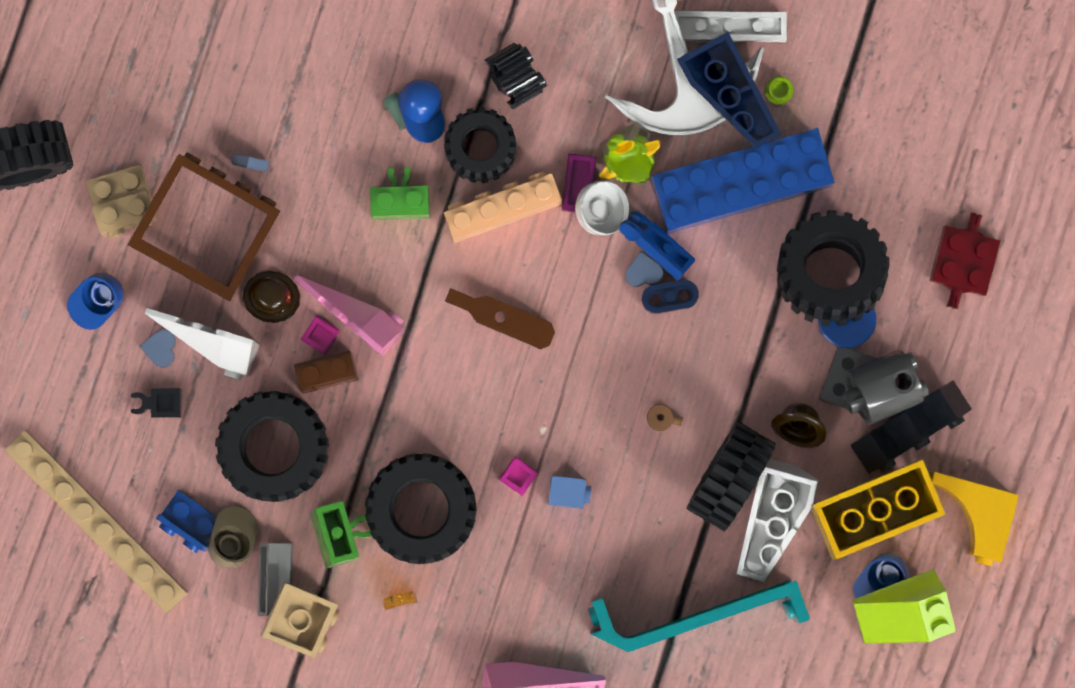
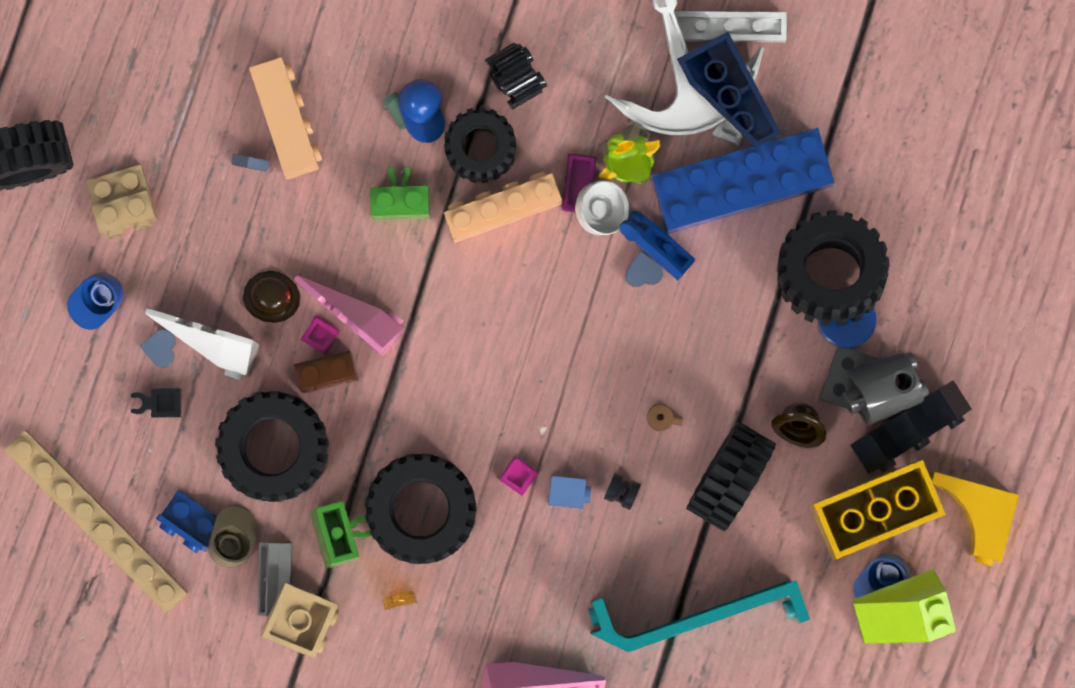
(218, 178): reddish brown window -> none
(284, 118): none -> light nougat brick
(517, 322): reddish brown piece -> none
(616, 488): none -> black wheel
(669, 296): dark blue plate -> none
(728, 133): none -> white tile
(777, 512): white wedge -> none
(779, 90): lime plate -> none
(964, 261): dark red plate -> none

